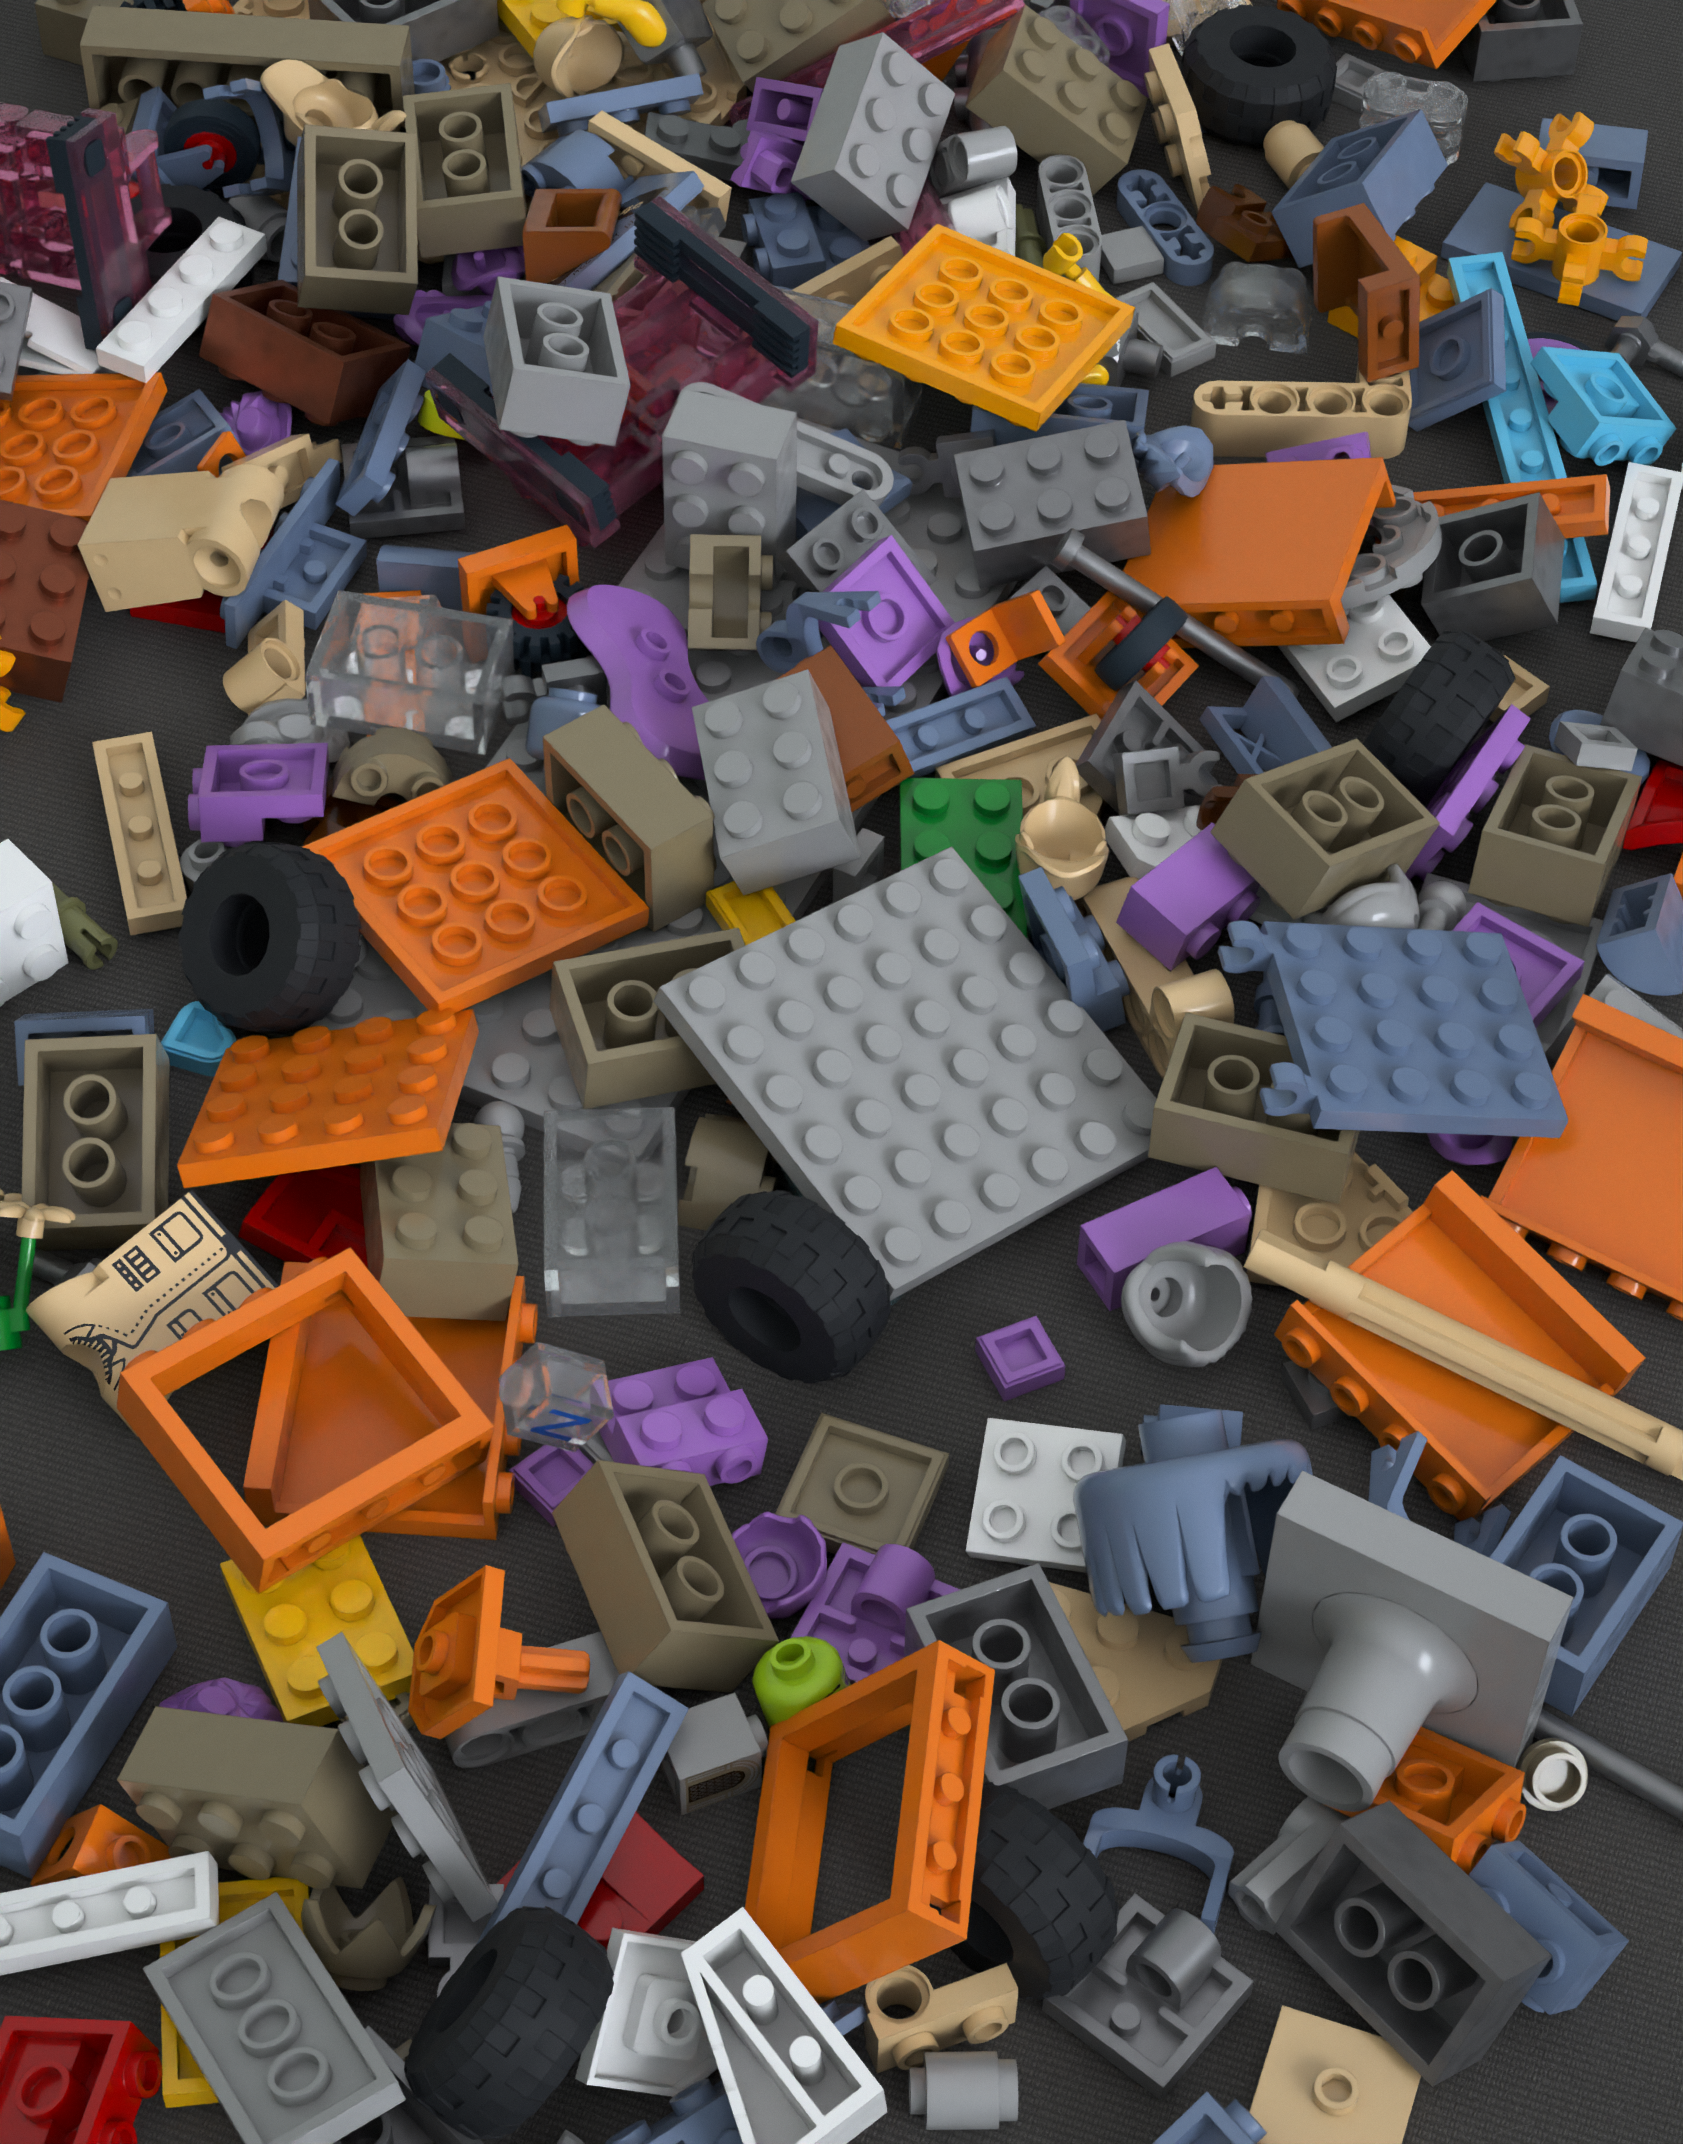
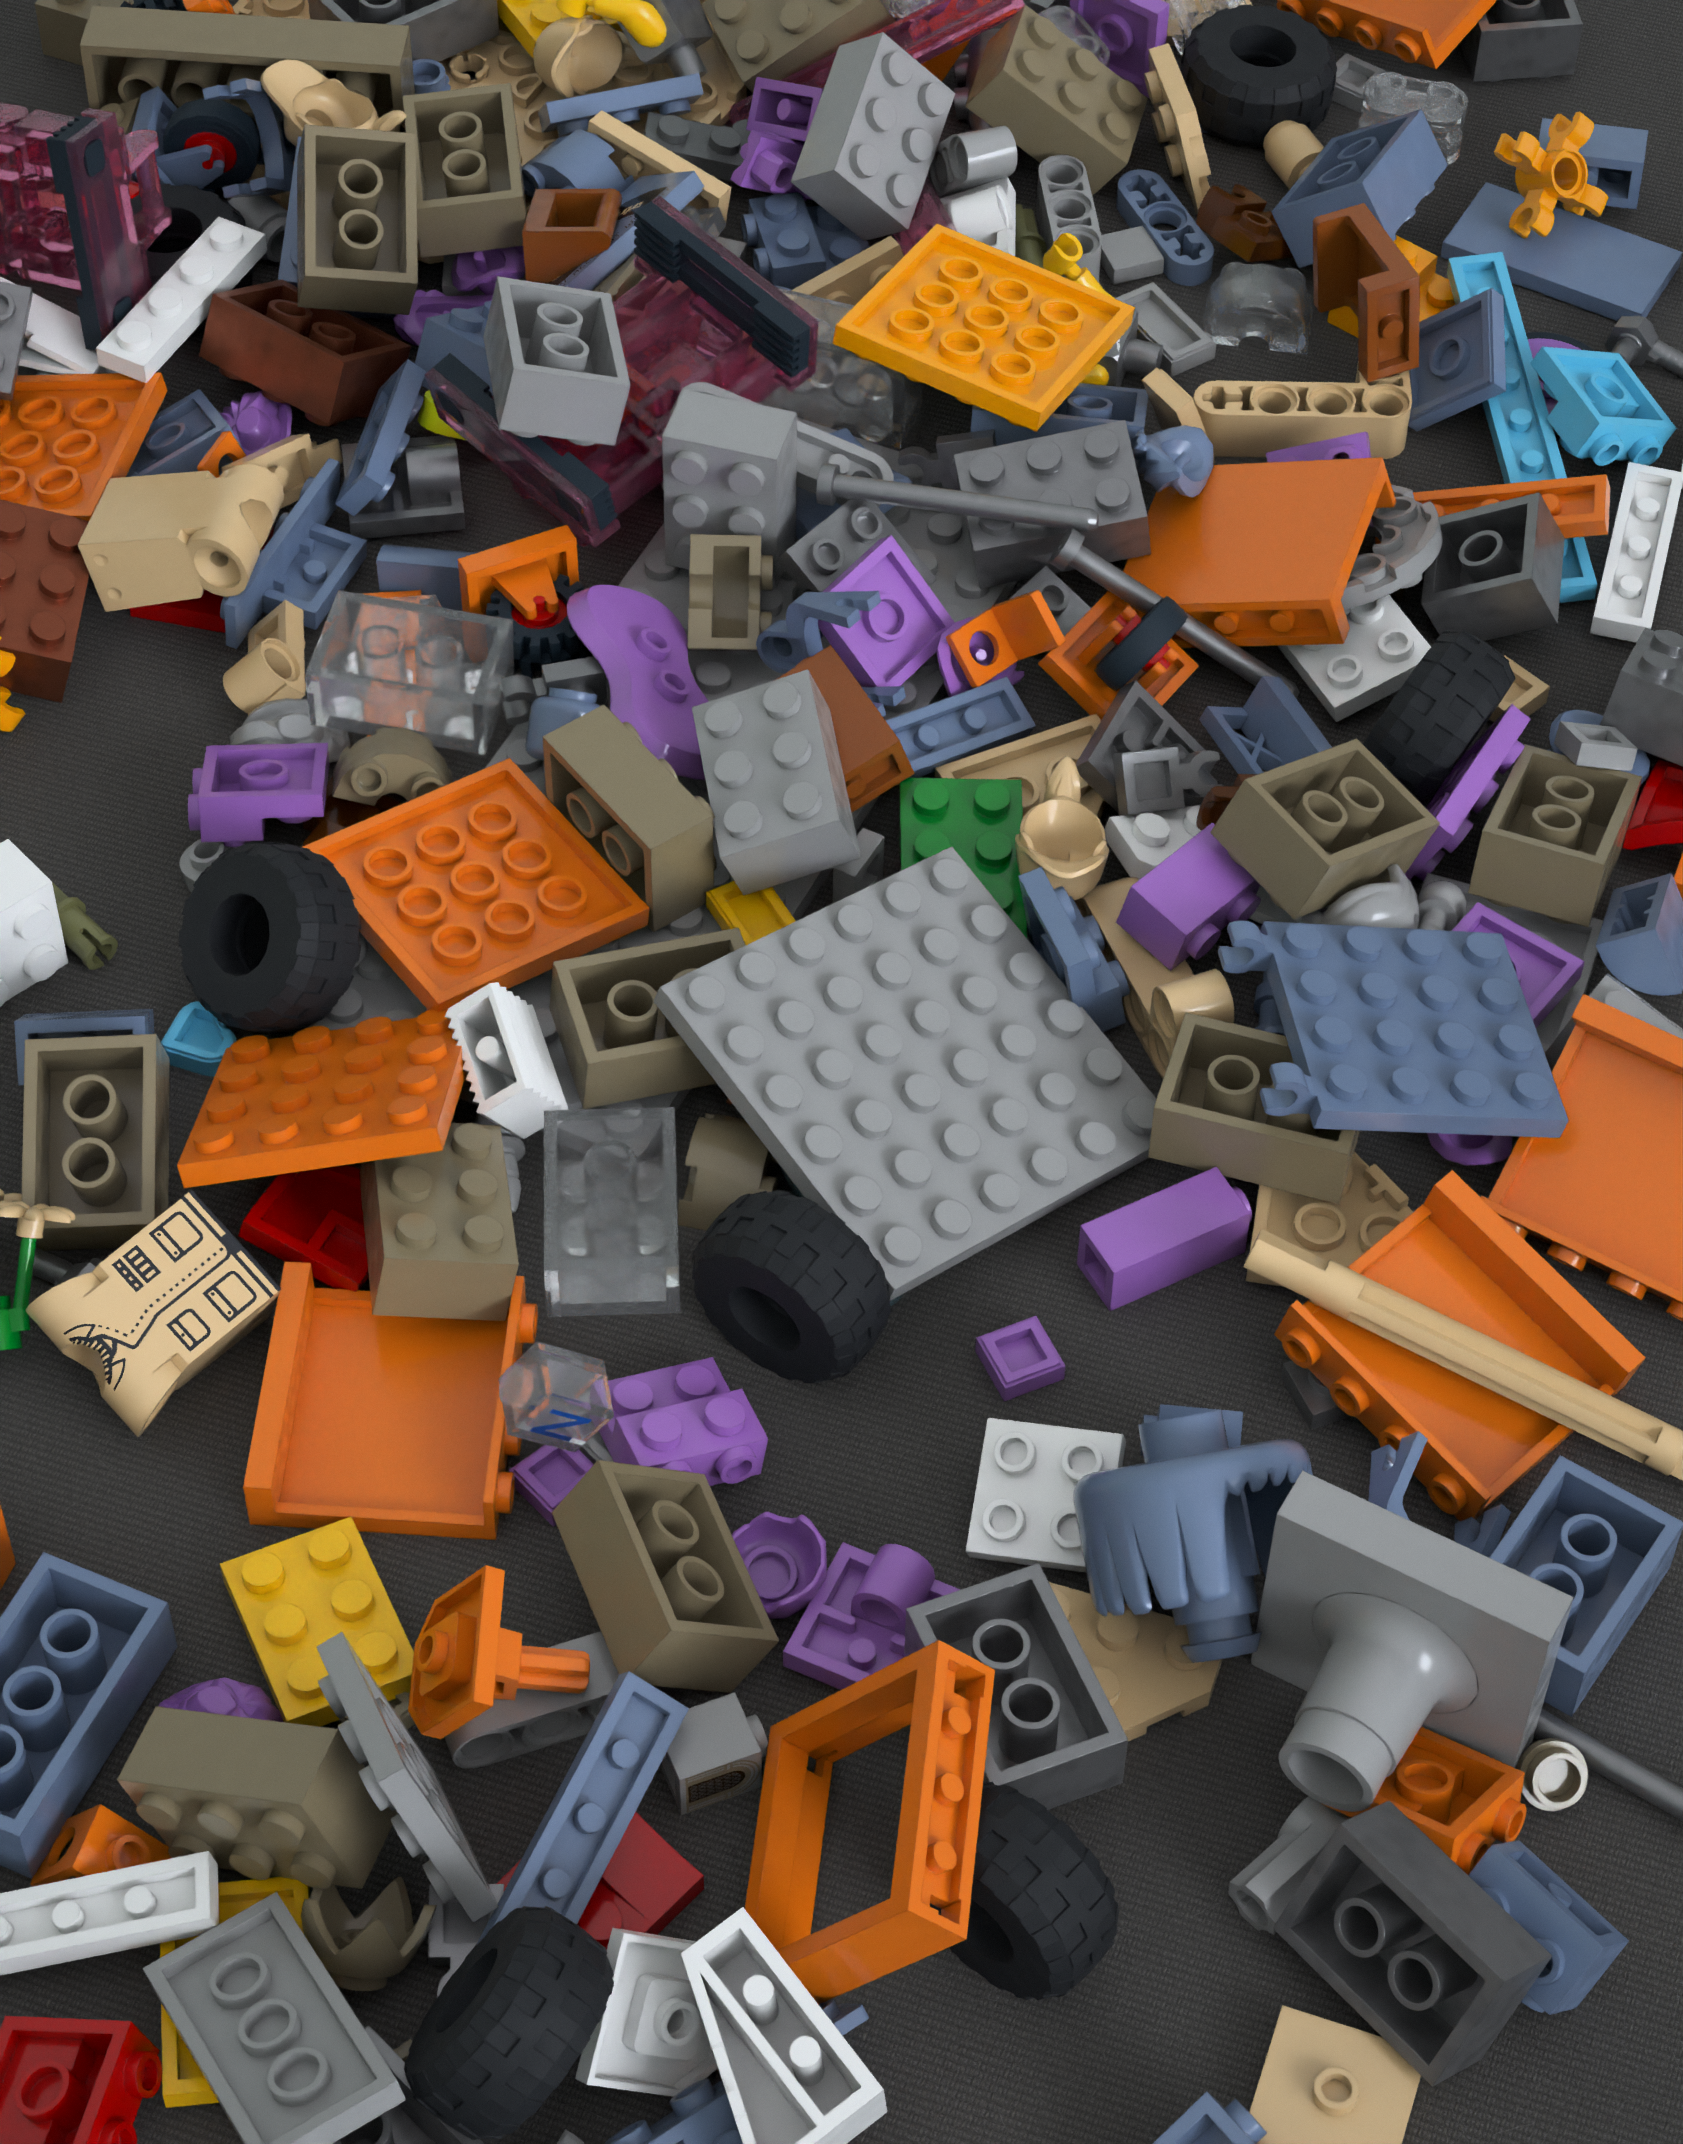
(141, 832): tan plate -> none
(351, 1508): orange window -> none
(506, 1059): none -> white brick
(797, 1676): lime head -> none
(833, 485): none -> flat silver bar
(863, 1485): dark tan plate -> none
(961, 2011): tan plate -> none
(964, 2090): light grey brick -> none
(1154, 1996): flat silver plate -> none
(1169, 1828): sand blue piece -> none
(1171, 402): none -> tan tile
(1187, 1303): light grey piece -> none
(1579, 249): light orange pin -> none

